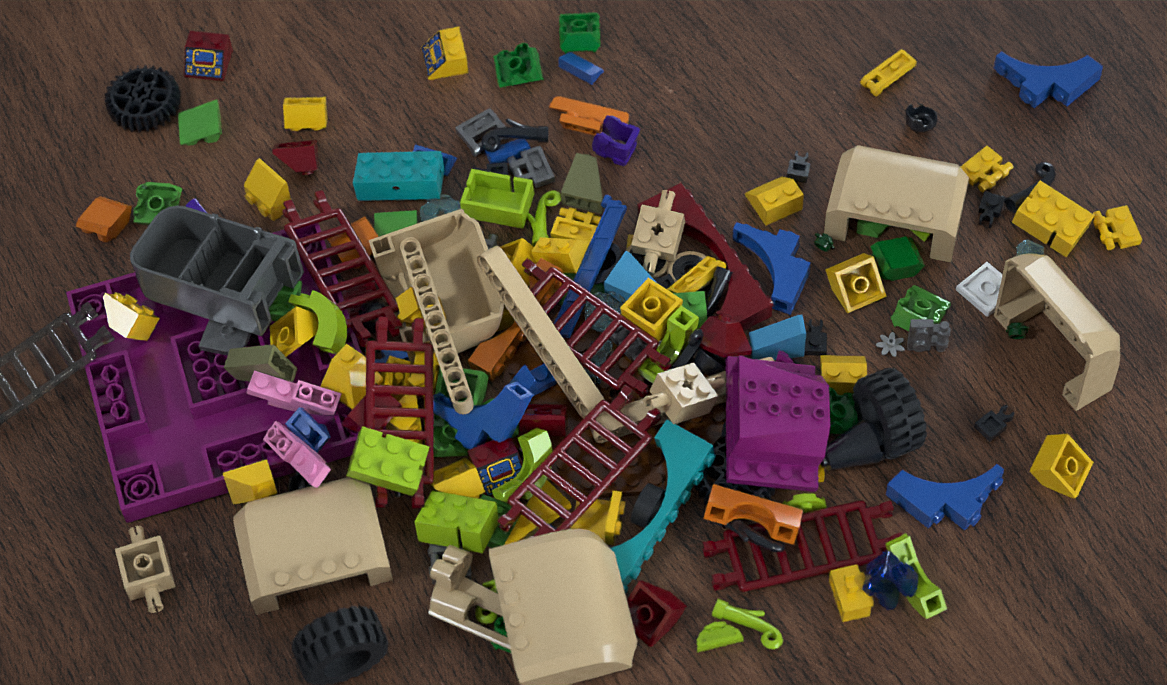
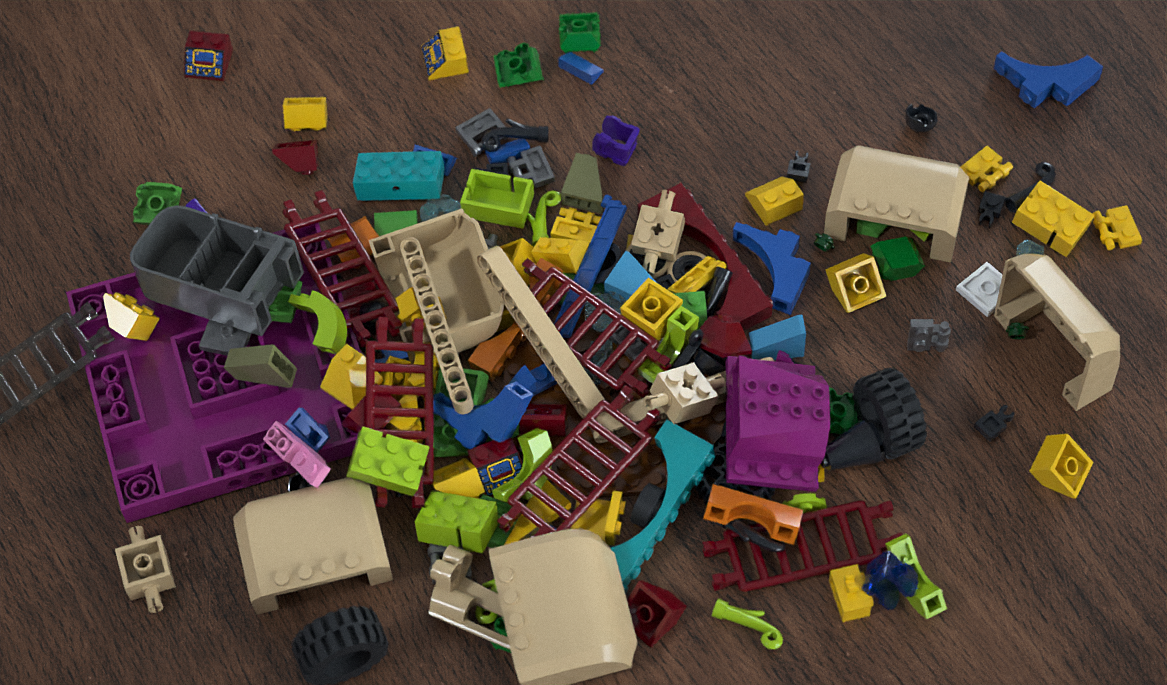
(105, 218): orange slope -> none
(142, 98): black gear -> none
(200, 124): bright green slope -> none
(250, 482): yellow slope -> none
(266, 190): yellow slope -> none
(292, 395): bright pink slope -> none
(293, 330): yellow slope -> none
(584, 116): orange plate -> none
(718, 635): lime plate -> none
(815, 340): black plate -> none
(842, 371): yellow slope -> none
(888, 72): yellow plate -> none
(890, 344): light grey plant -> none
(919, 305): bright green slope -> none
(933, 500): blue arch -> none

